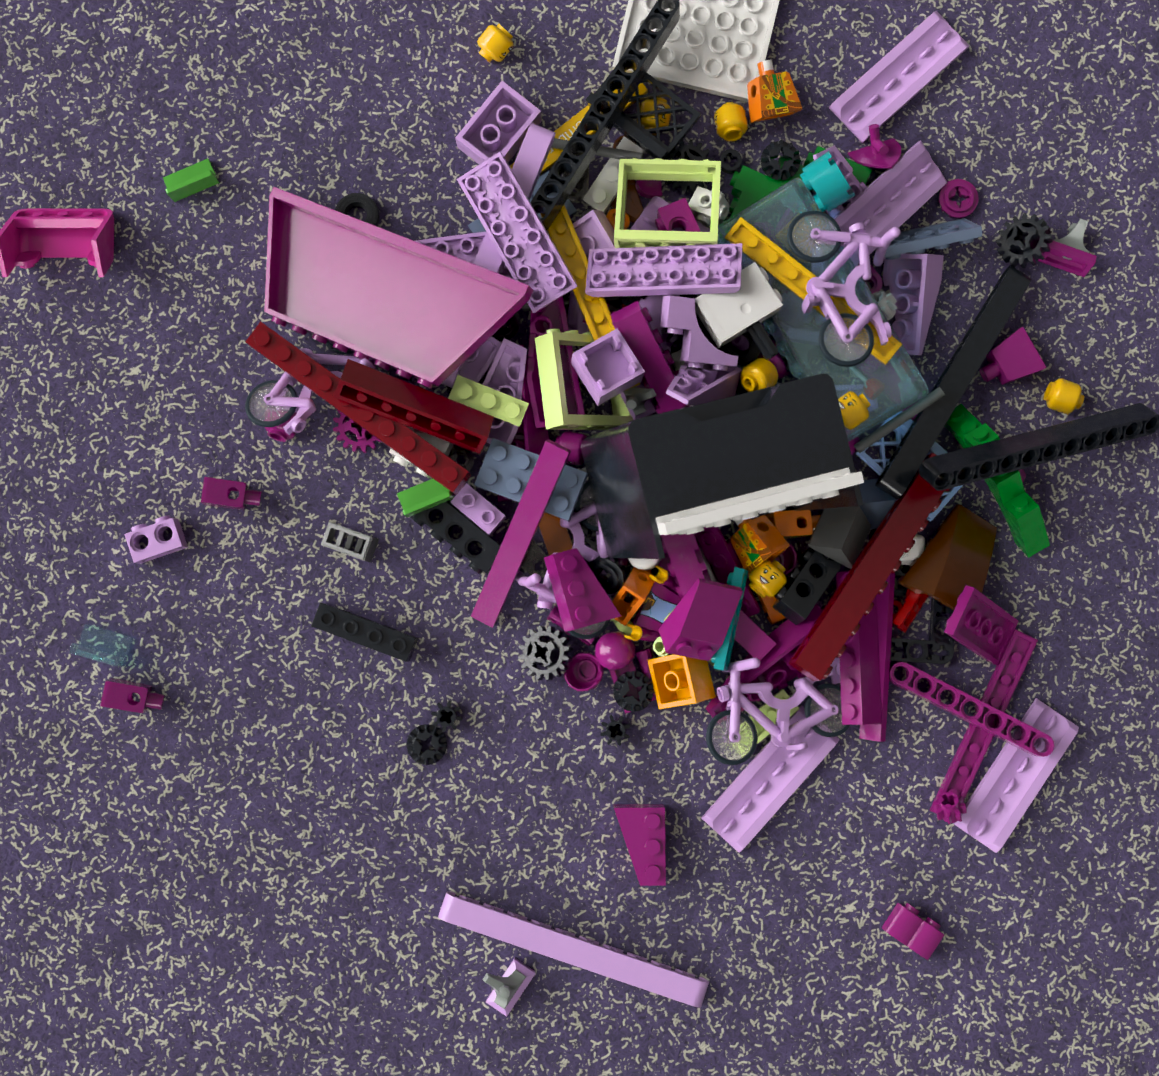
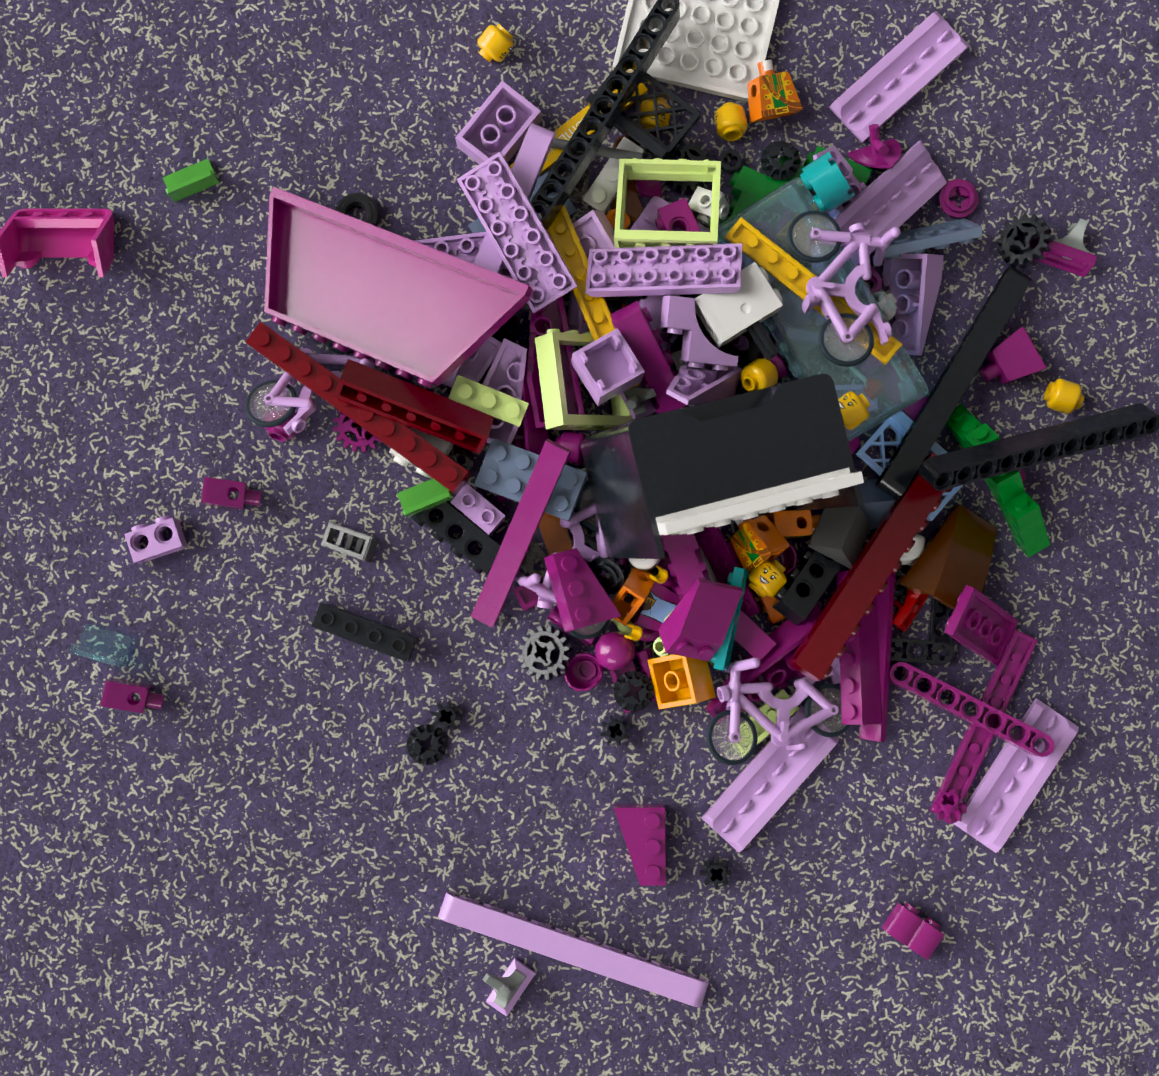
(525, 597): none -> magenta tile
(716, 865): none -> black gear
(899, 419): dark grey bar -> none

